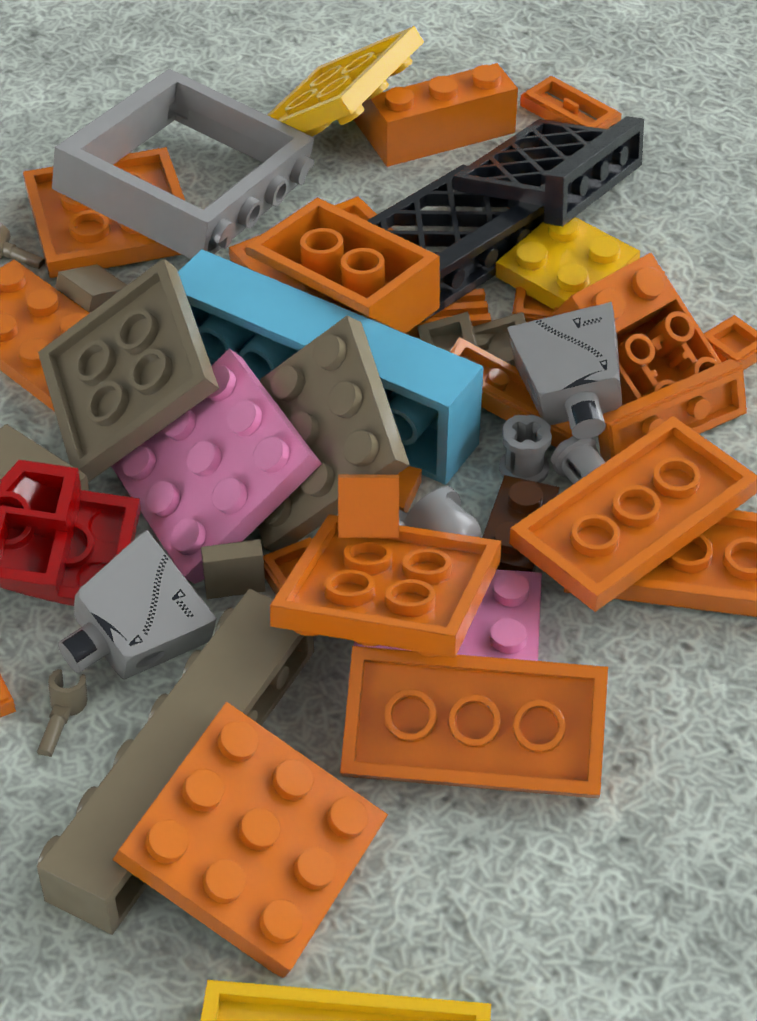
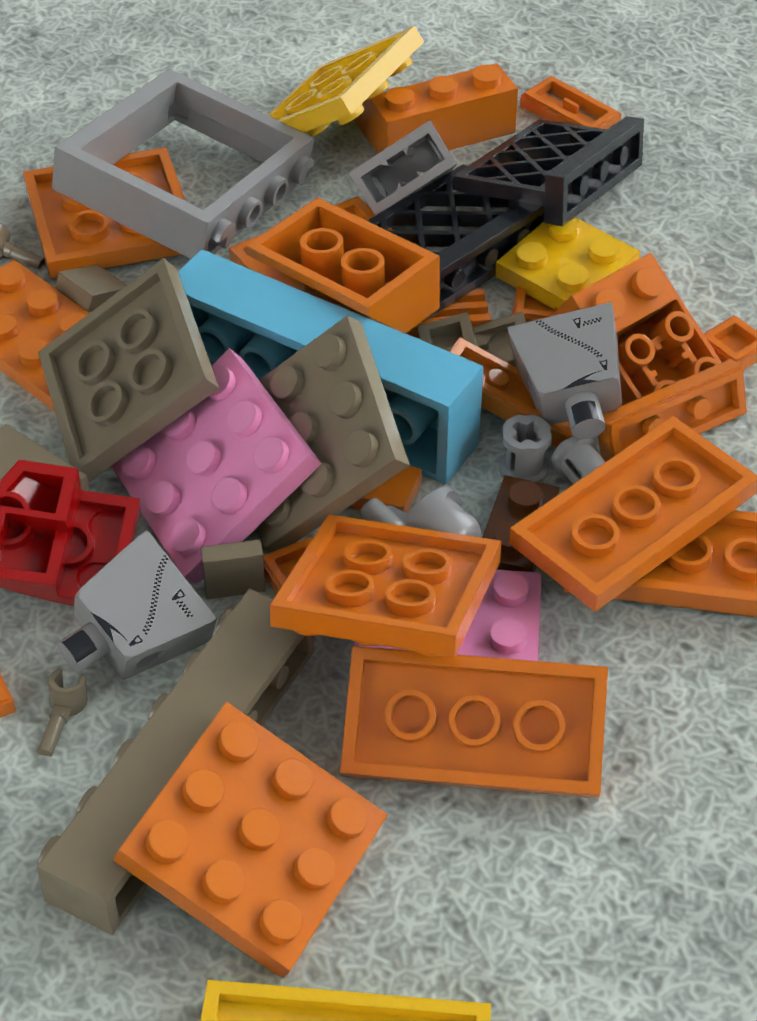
(368, 506): orange tile -> none
(403, 168): none -> light grey torso

